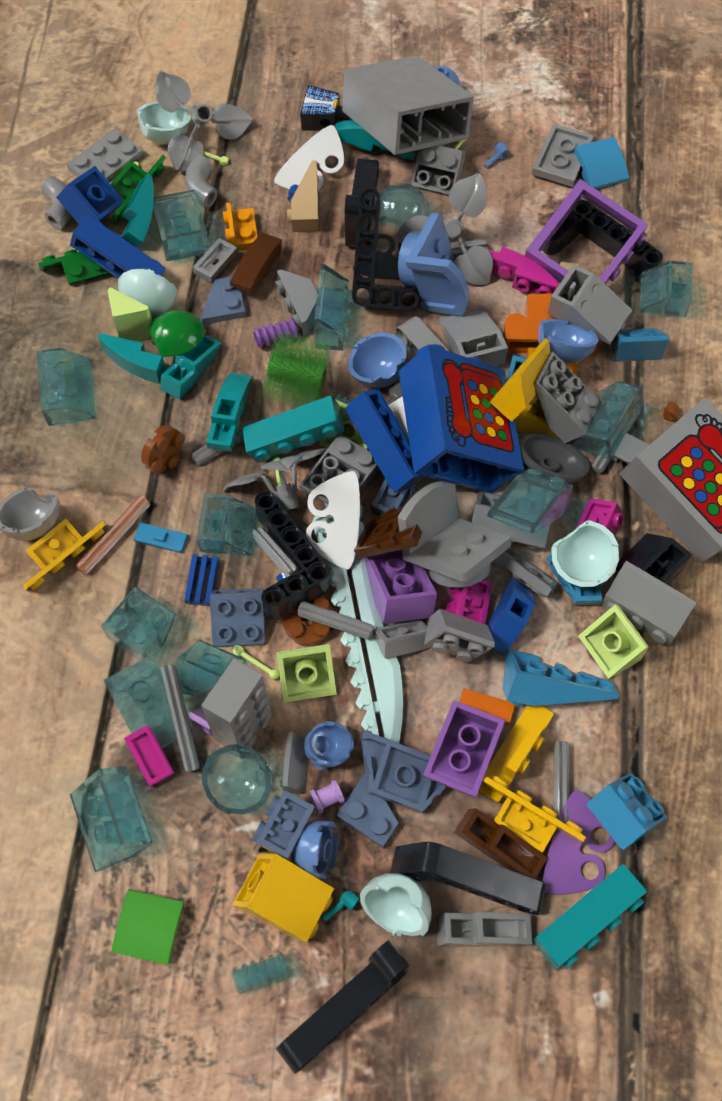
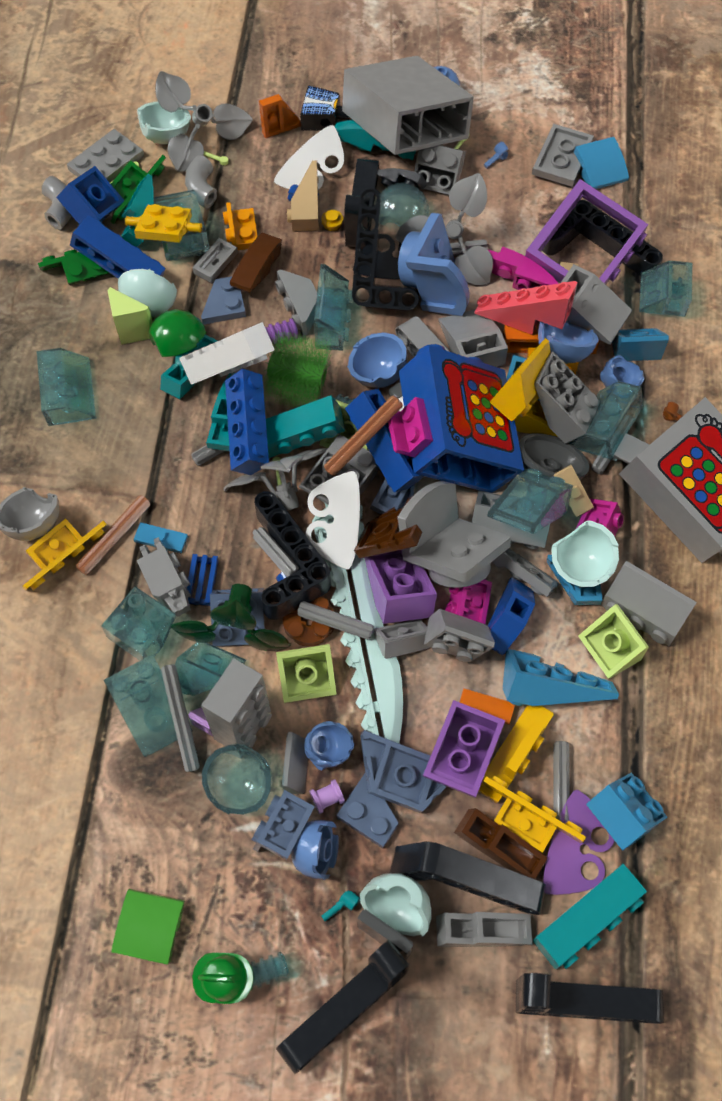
(110, 817): clear light blue slope -> none
(133, 357): teal slope -> none
(149, 755): dark pink tile -> none
(163, 223): none -> yellow plate
(163, 449): dark orange plate -> none
(164, 578): none -> light grey hinge
(222, 978): none -> green piece
(225, 525): clear light blue slope -> none
(228, 354): none -> white wedge
(234, 613): none -> dark green plant
(239, 651): yellowish green hinge -> none
(246, 422): none -> blue brick
(277, 116): none -> orange wing
(284, 897): yellow slope -> none
(332, 220): none -> yellow plate
(363, 435): none -> nougat axle
(382, 932): none -> dark grey tile
(394, 175): none -> black slope
(410, 429): none -> dark pink bracket
(526, 307): none -> coral slope
(579, 499): none -> tan piece
(621, 370): none -> medium blue hair
(628, 1004): none -> black beam
(657, 556): black slope -> none

